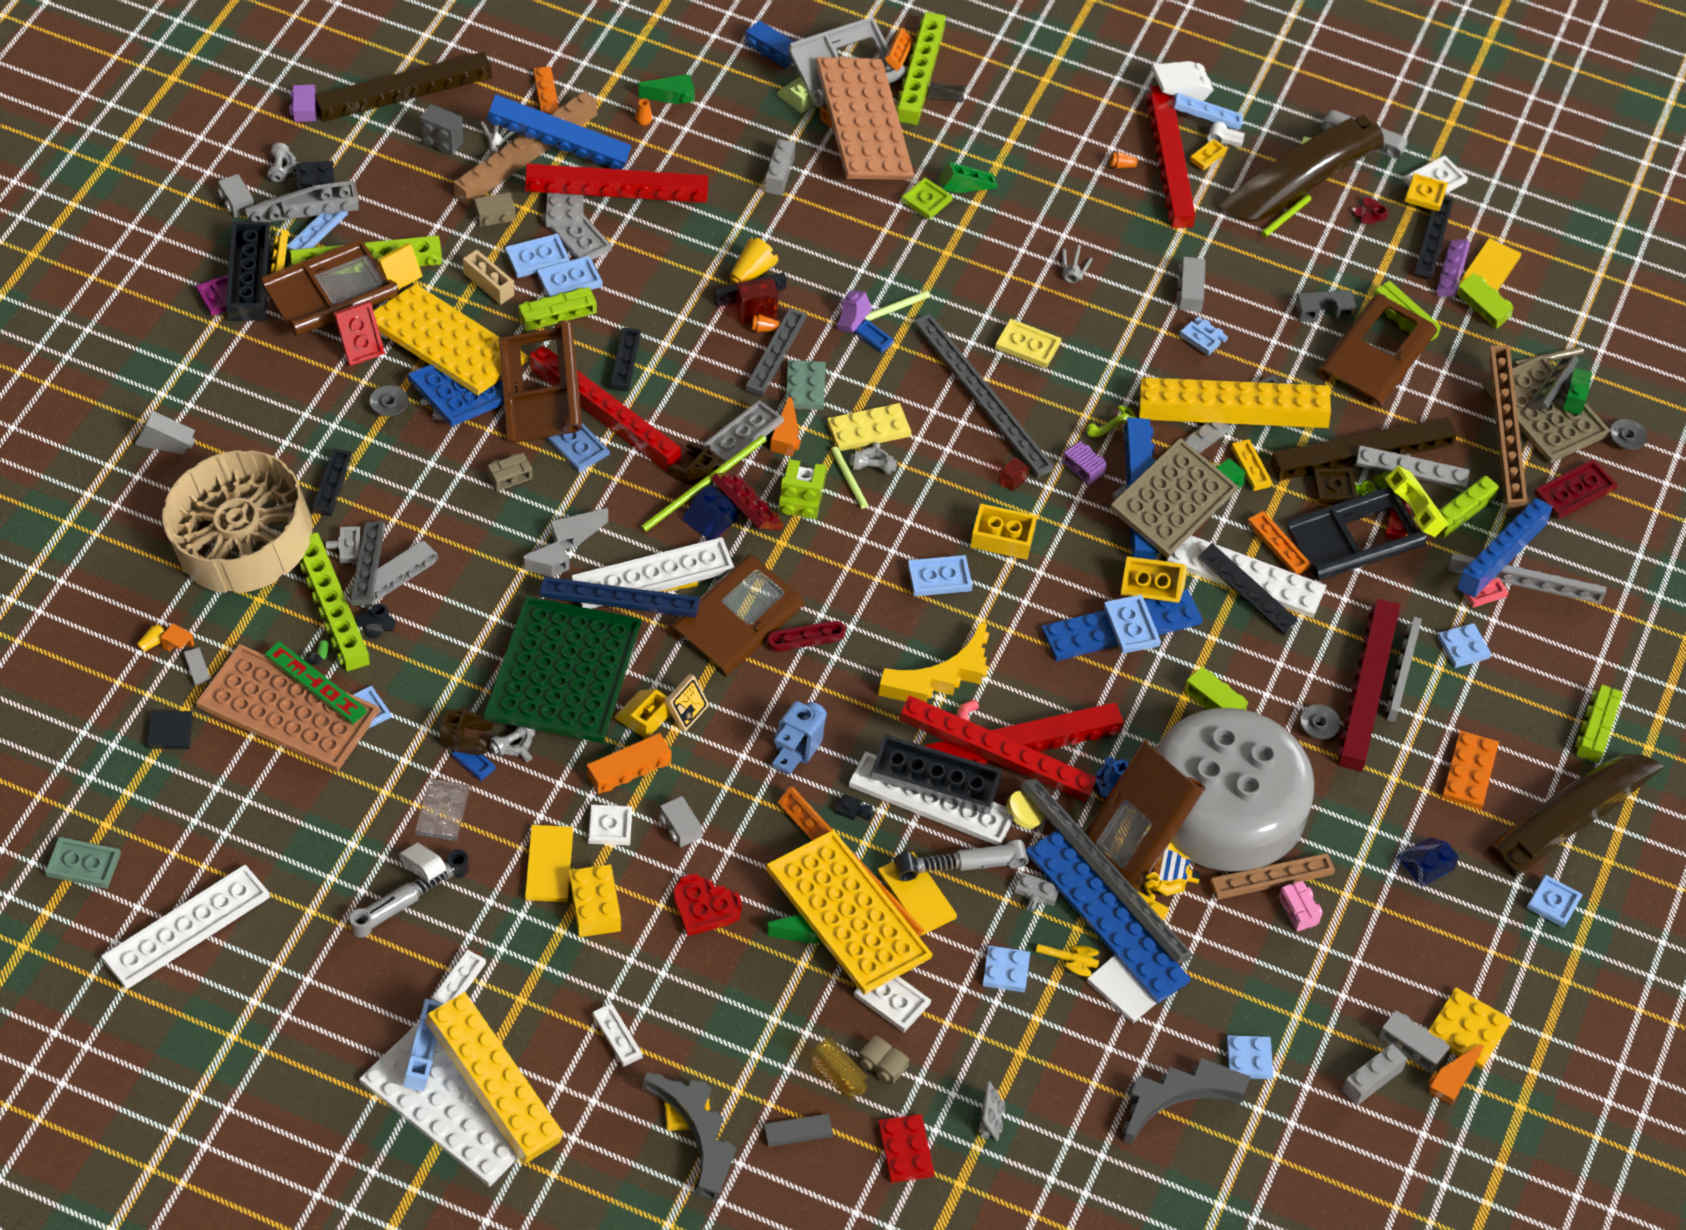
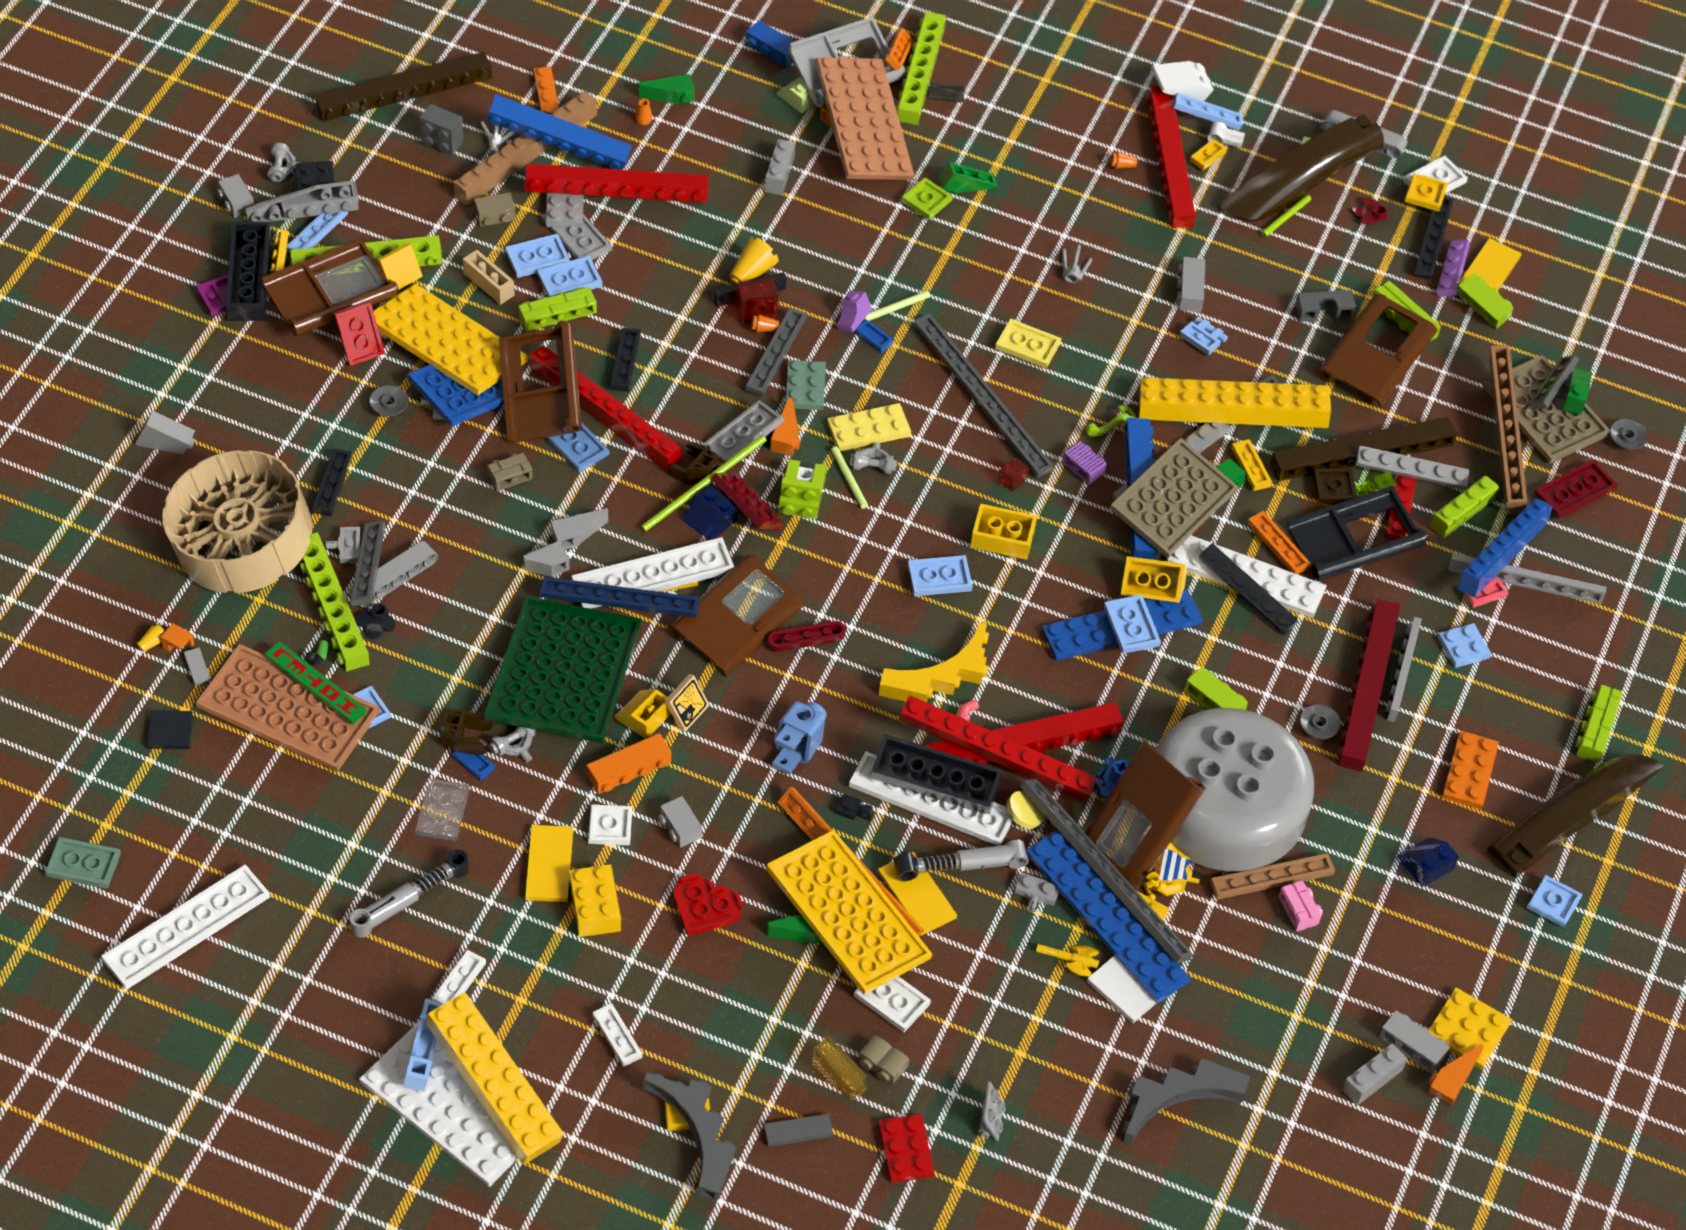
(303, 103): medium lavender brick -> none
(422, 862): white beam -> none
(1006, 968): light blue plate -> none
(1250, 1056): light blue plate -> none
(1426, 513): neon yellow arch -> none
(1554, 356): dark tan bar -> none

